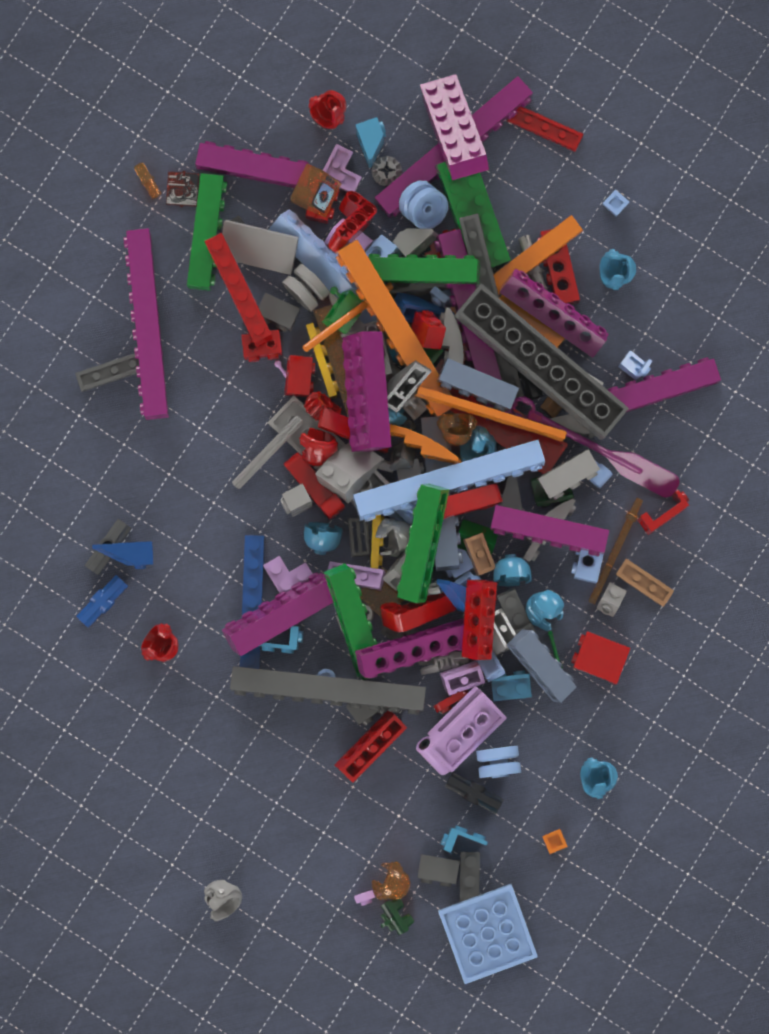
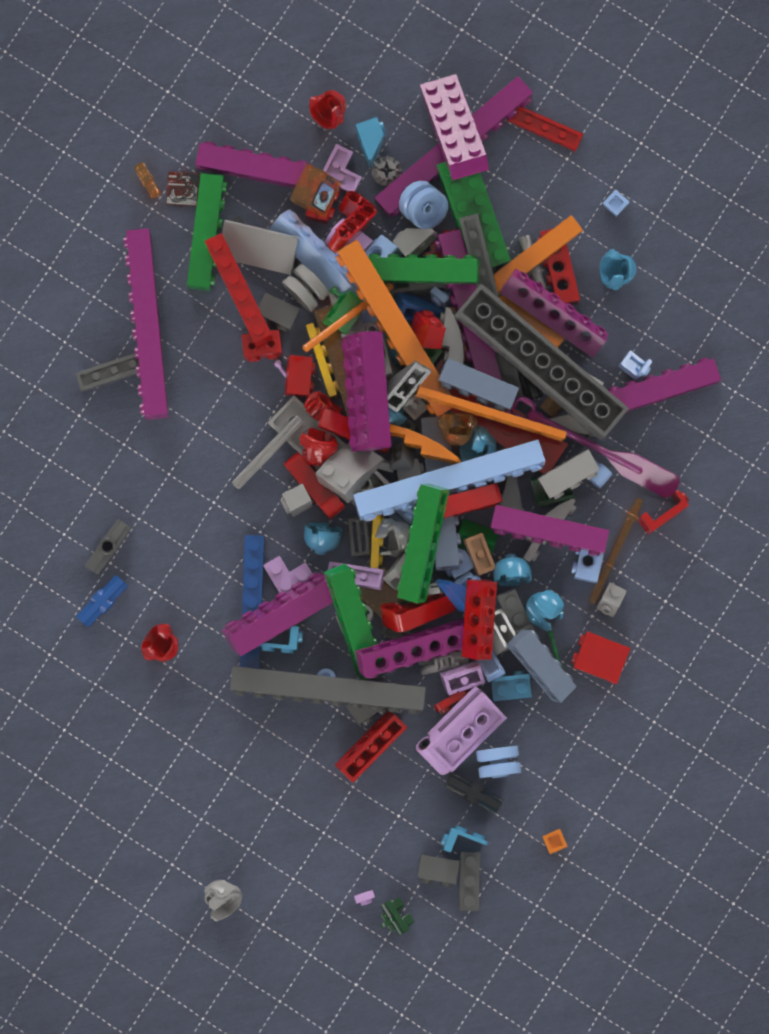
(129, 553): blue slope -> none
(395, 885): clear orange helmet -> none
(487, 933): light blue plate -> none
(598, 777): dark azure helmet -> none
(644, 582): medium nougat plate -> none

